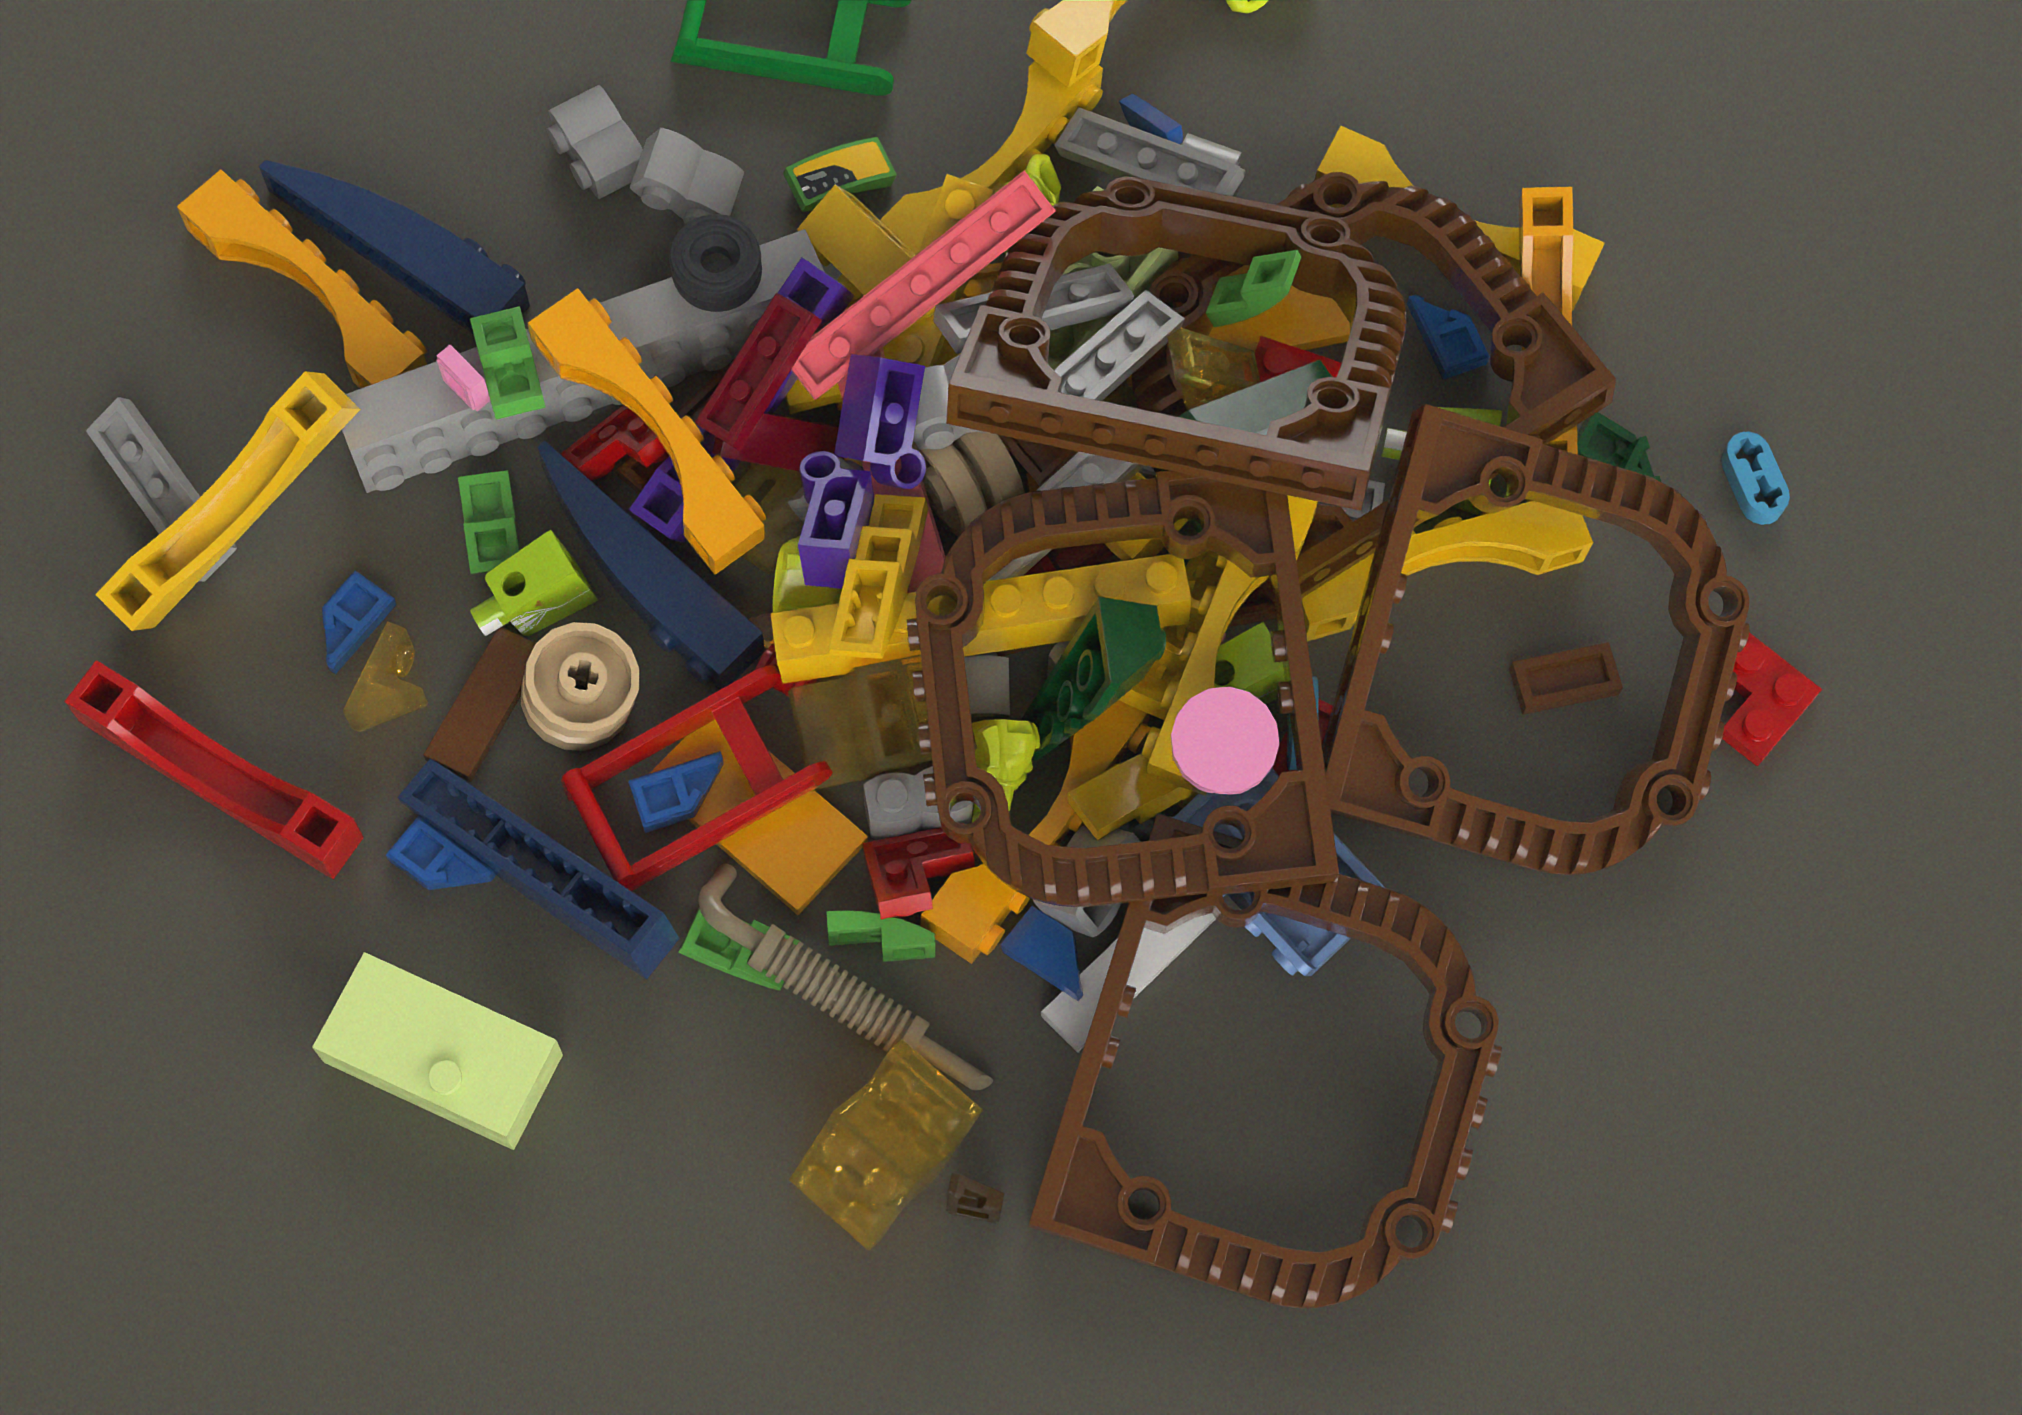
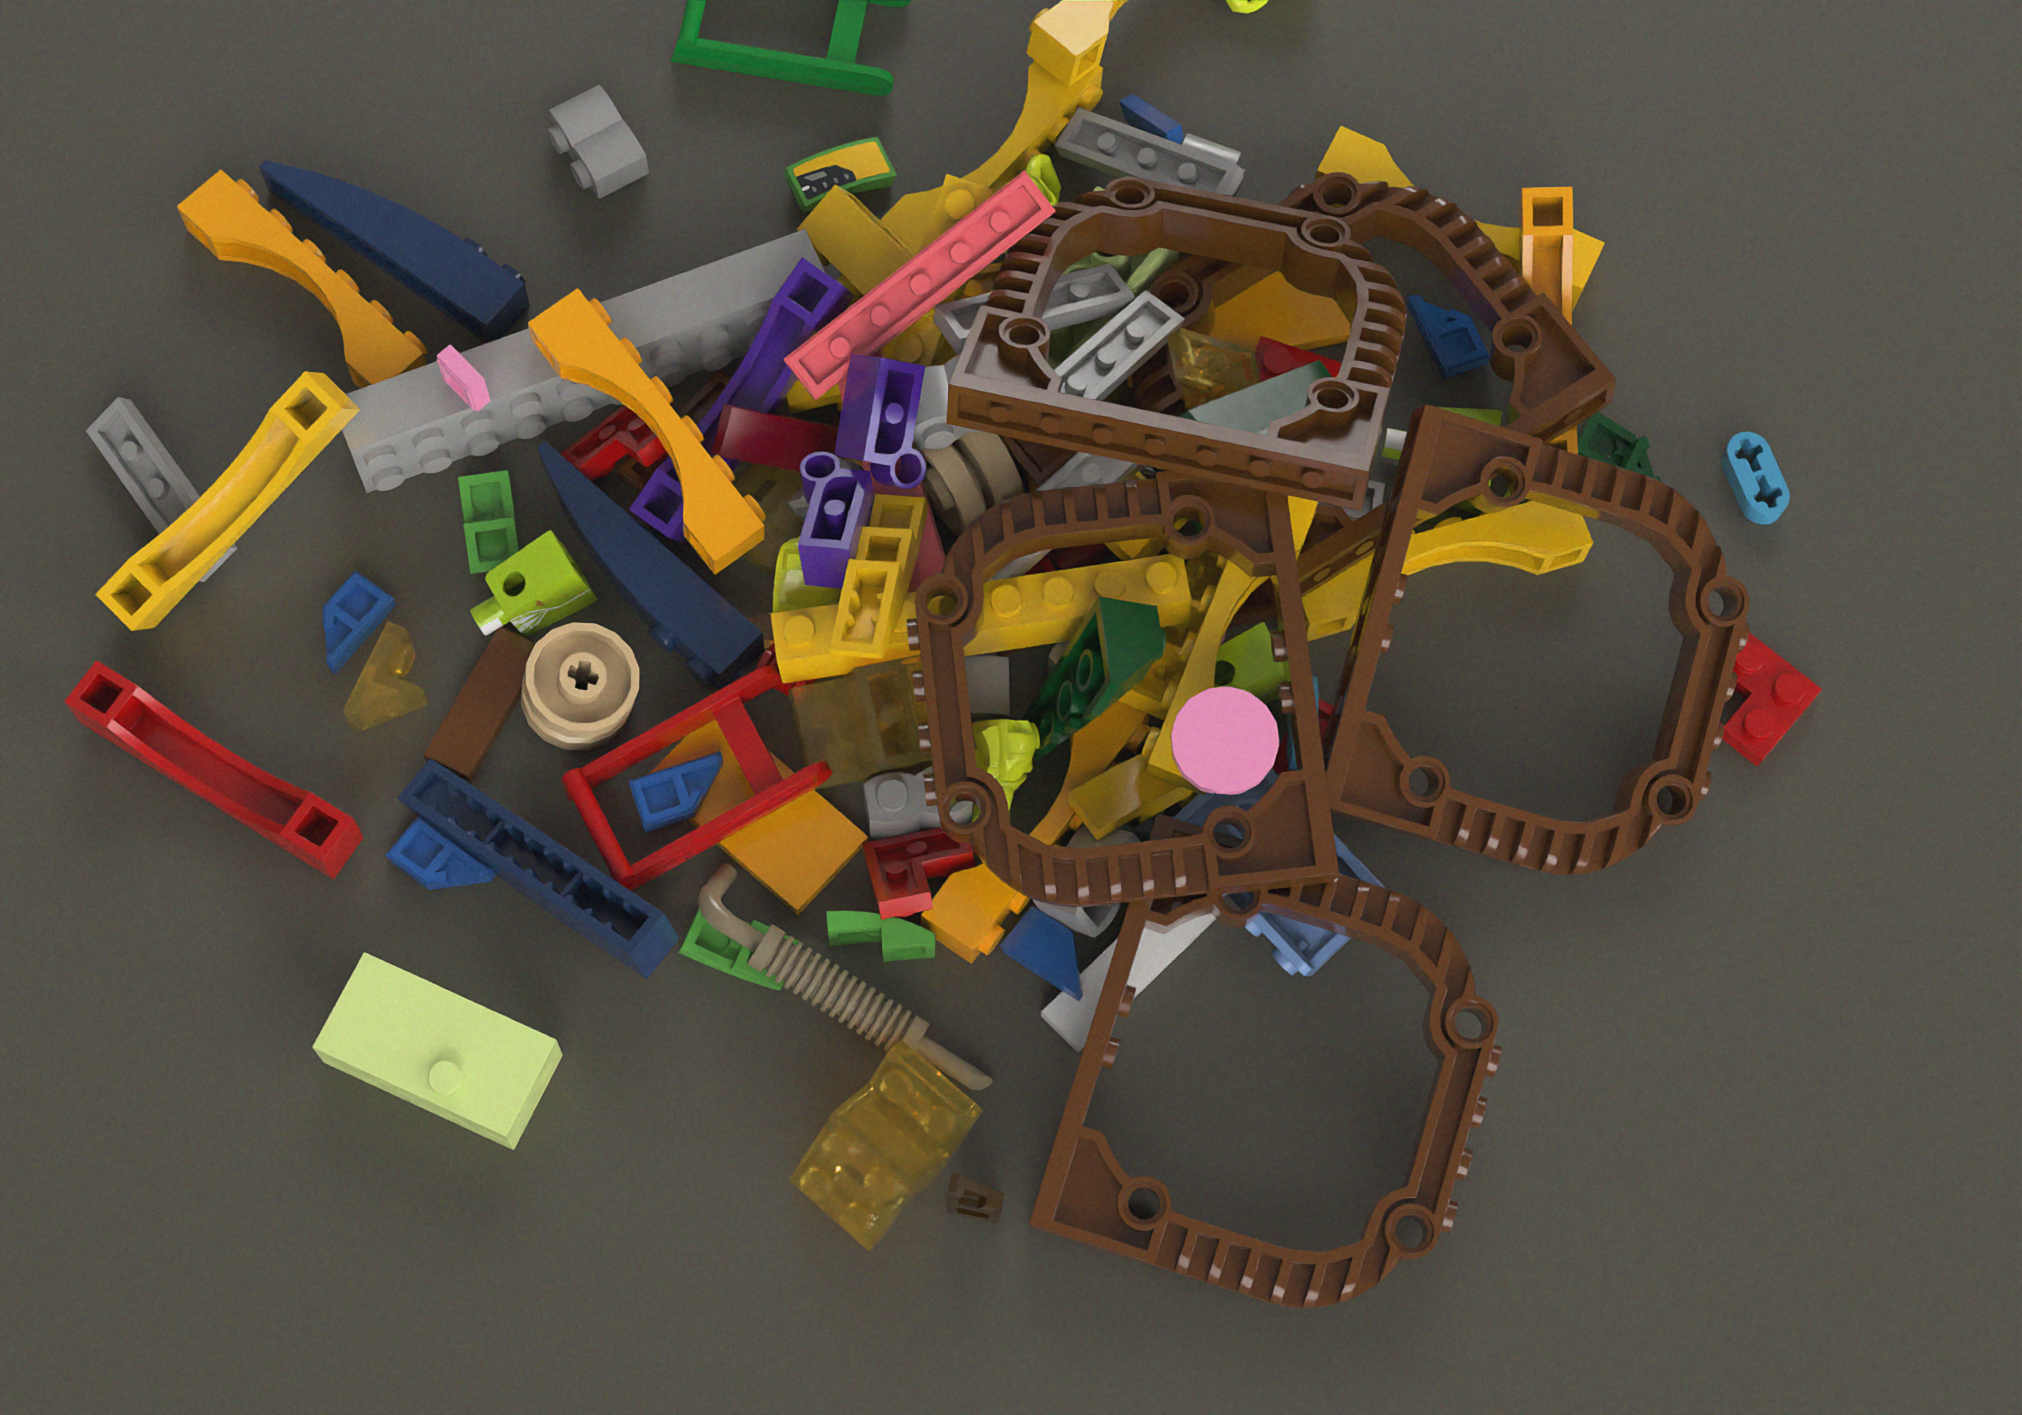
(507, 363): bright green slope -> none
(684, 177): light grey brick -> none
(716, 290): black tyre -> none
(758, 371): dark red tile -> none
(1254, 292): bright green slope -> none
(1565, 678): reddish brown tile -> none

